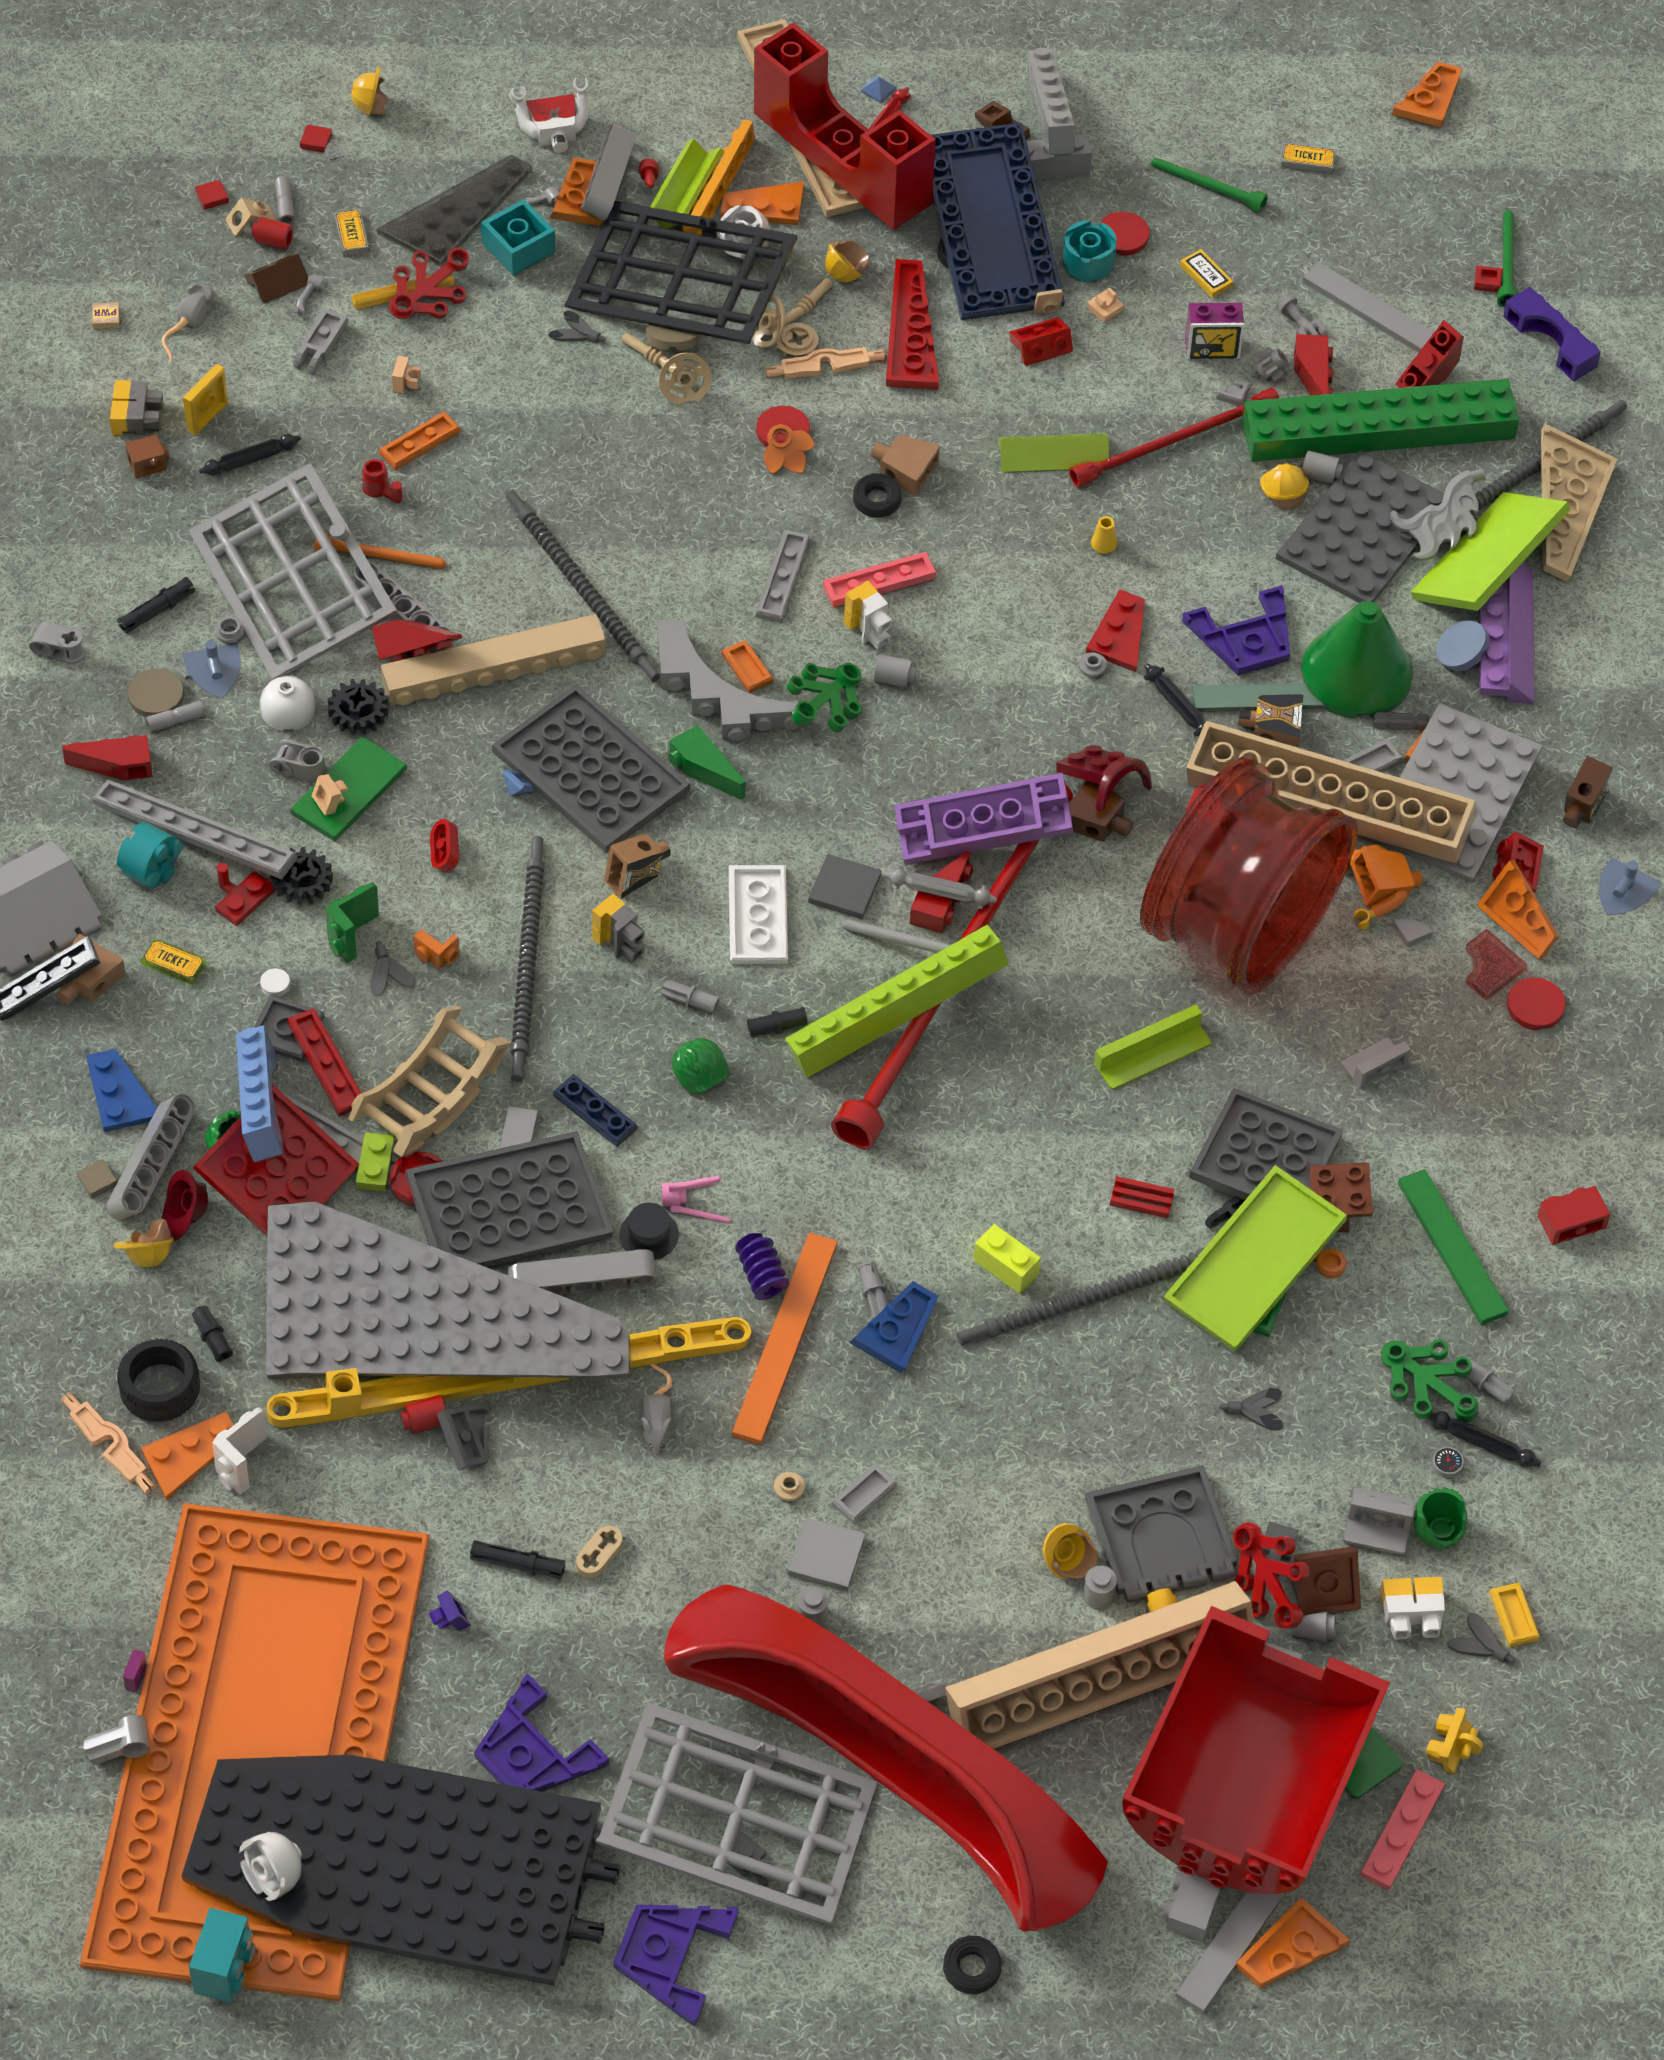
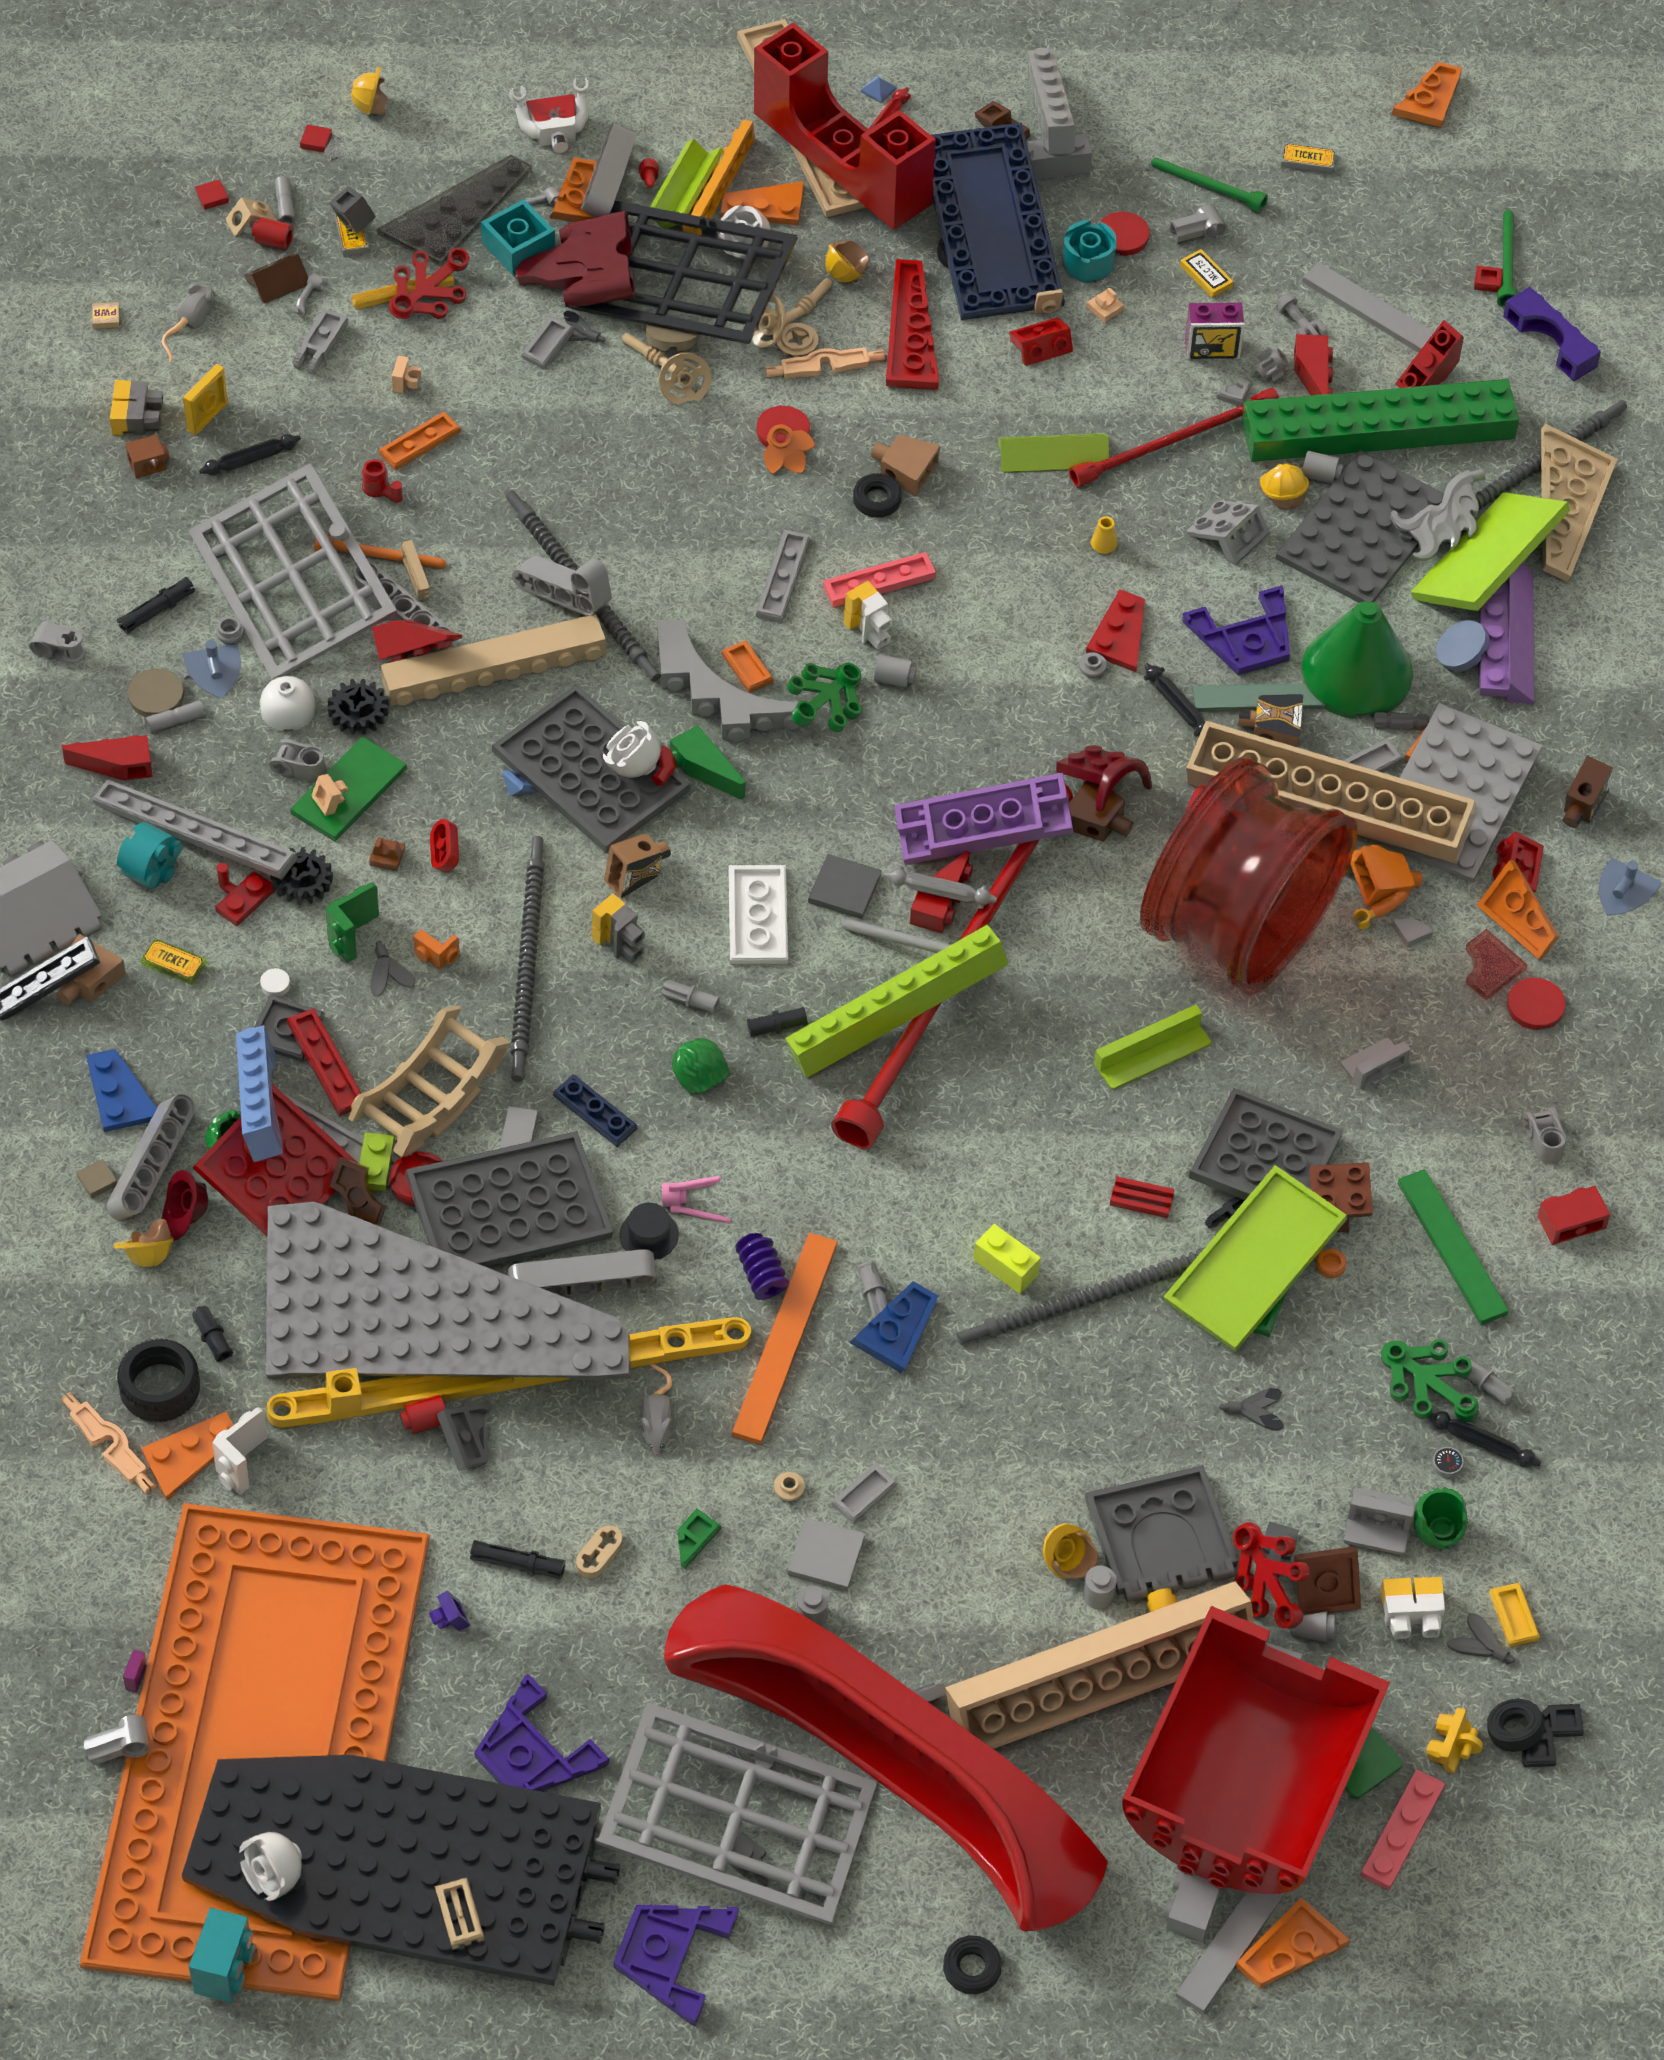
(352, 209): none -> dark grey brick
(352, 1183): none -> reddish brown tile
(387, 854): none -> dark orange tile
(415, 570): none -> tan tile
(466, 1937): none -> tan tile
(547, 342): none -> light grey tile
(578, 590): none -> light grey beam
(588, 262): none -> dark red rock
(633, 751): none -> white cylinder
(667, 766): none -> red arm
(695, 1535): none -> green tile
(1204, 223): none -> light grey piece
(1234, 525): none -> light grey bracket
(1515, 1740): none -> black tyre
(1545, 1134): none -> light grey piece
(1559, 1721): none -> black tile

